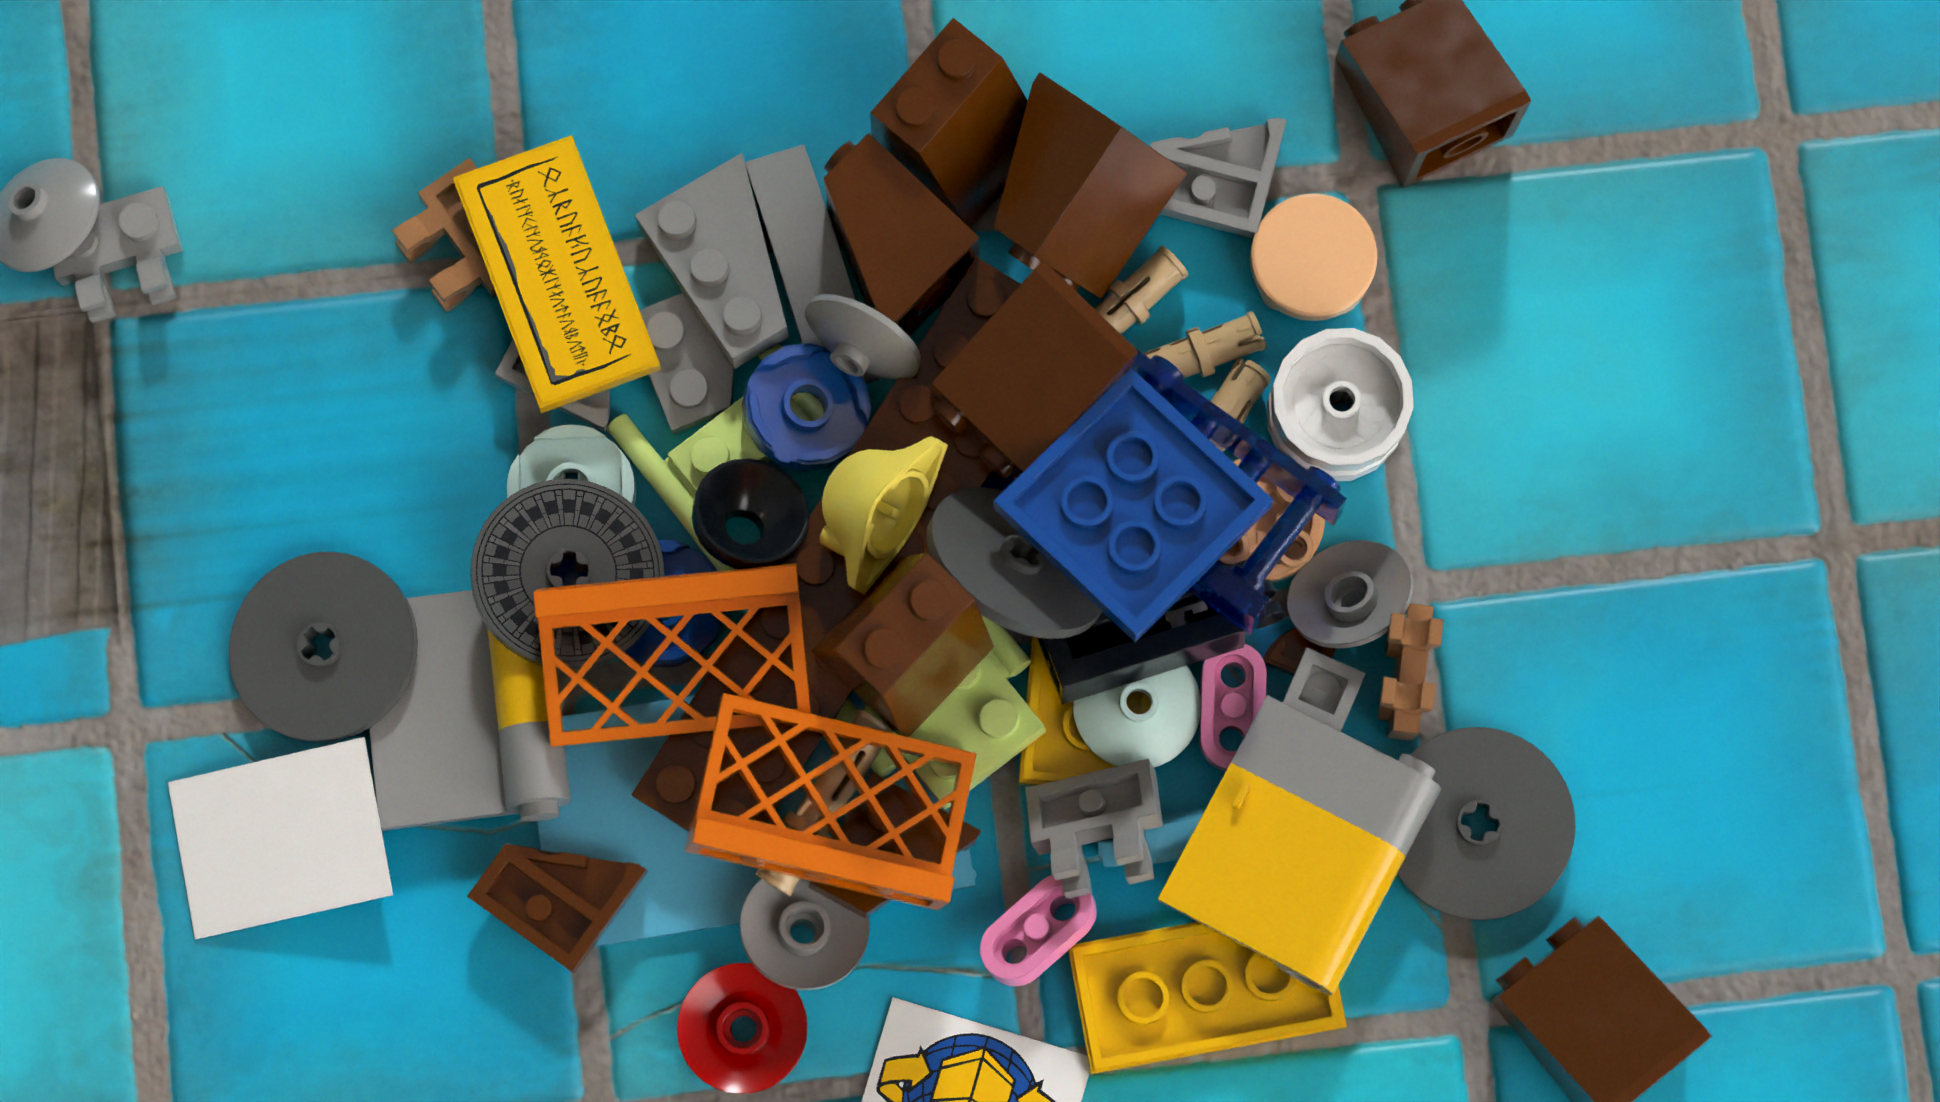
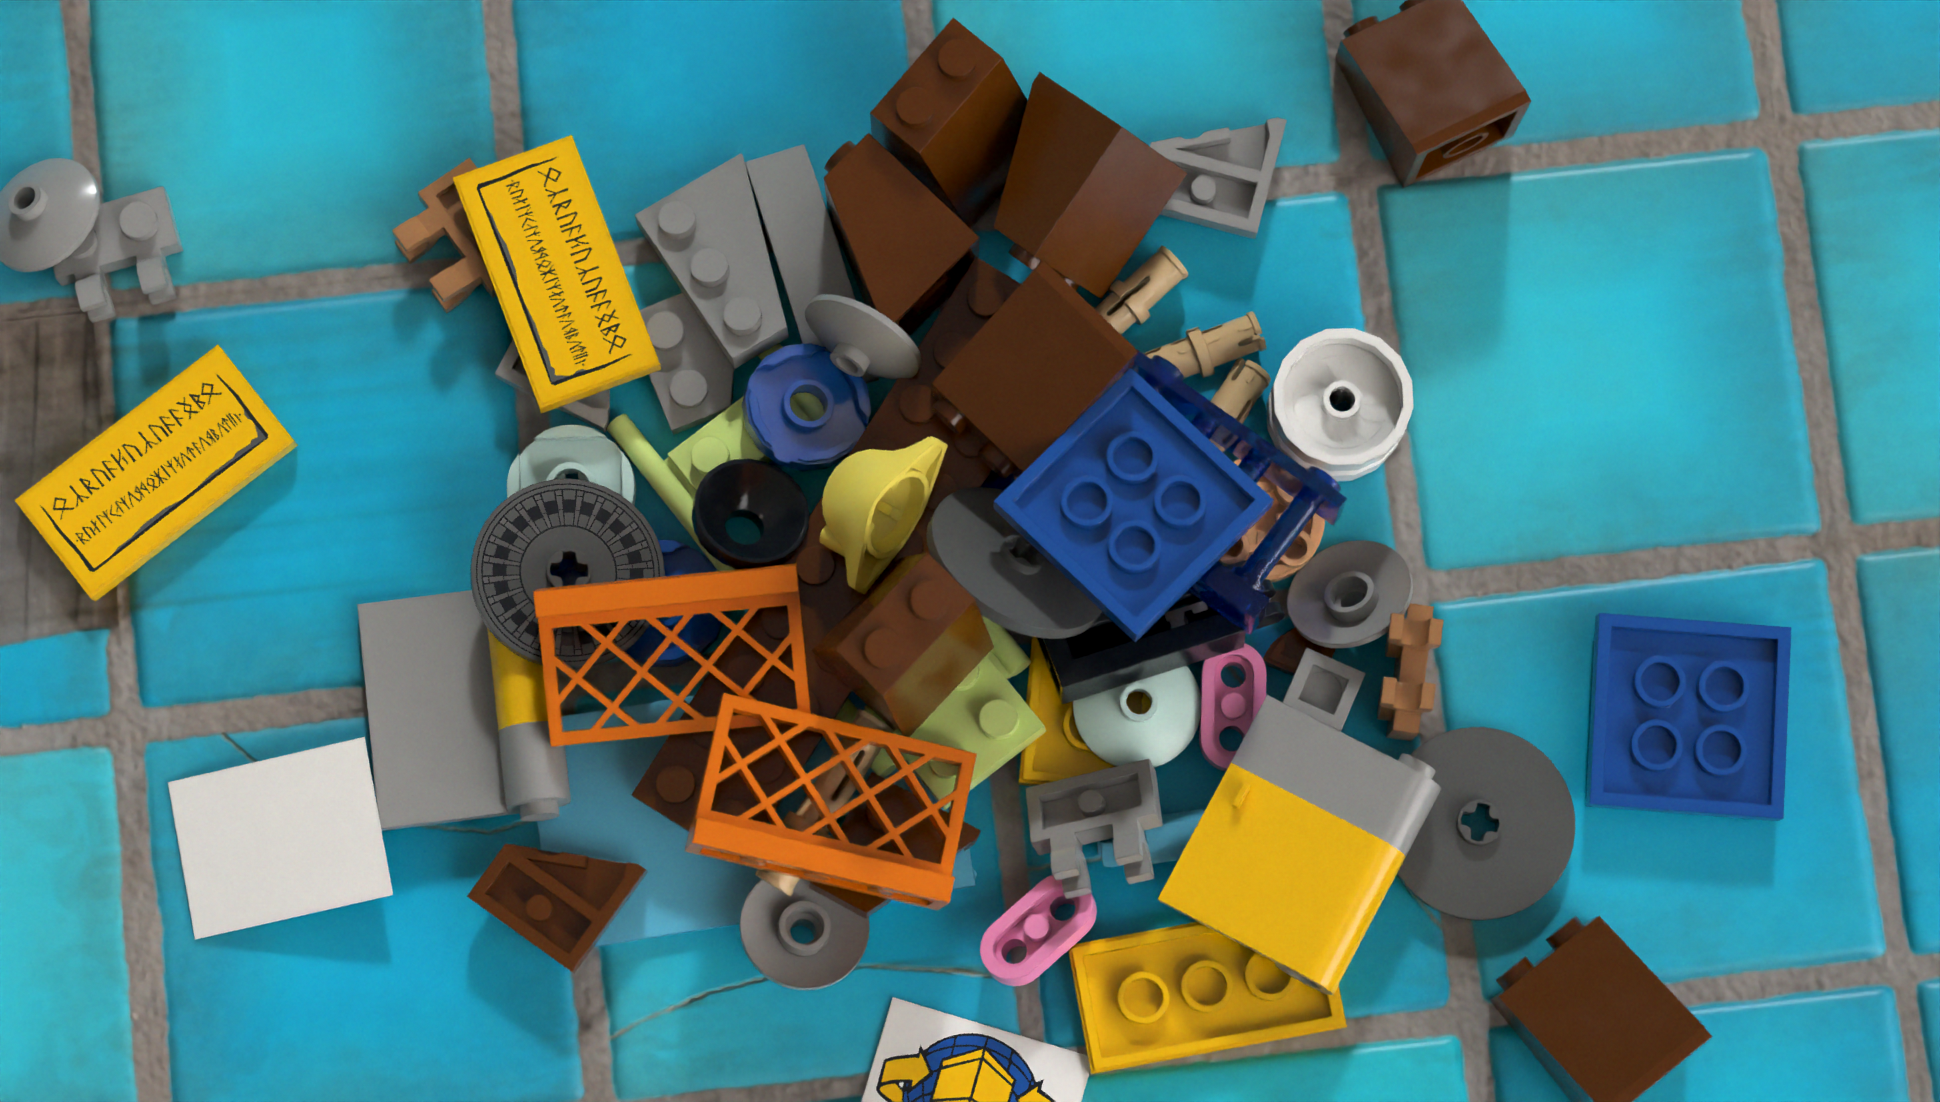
(156, 473): none -> yellow tile
(370, 649): dark grey piece -> none
(707, 1023): red dish -> none
(1313, 257): light nougat tile -> none
(1689, 717): none -> blue plate

